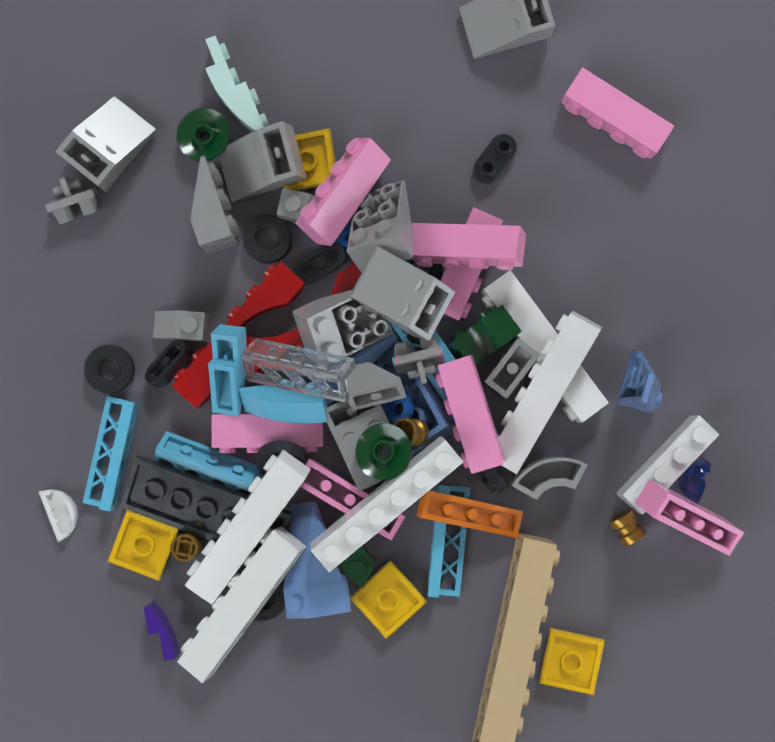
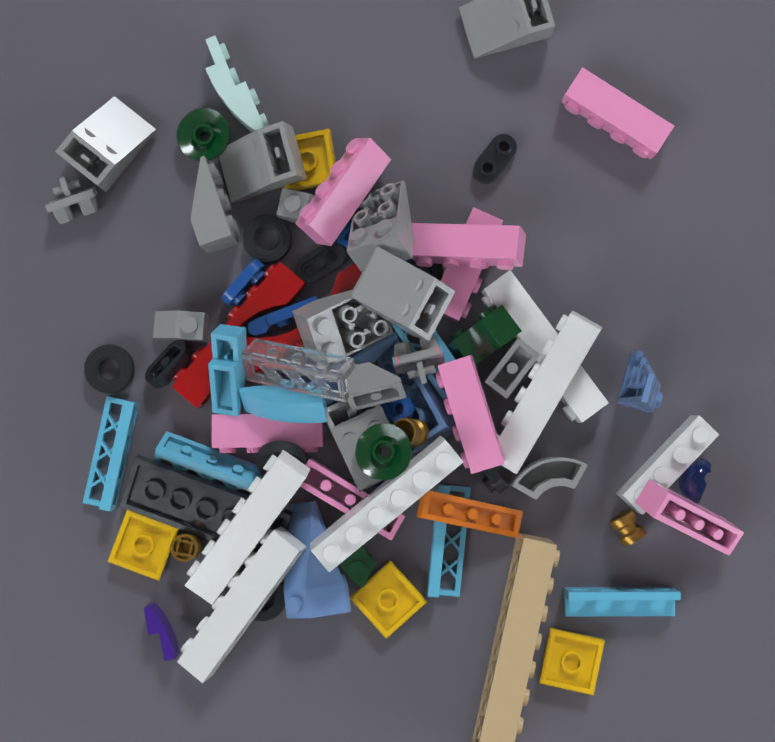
(60, 511): white tile -> none
(237, 290): none -> blue plate
(280, 318): none -> blue hinge
(619, 601): none -> medium azure fence

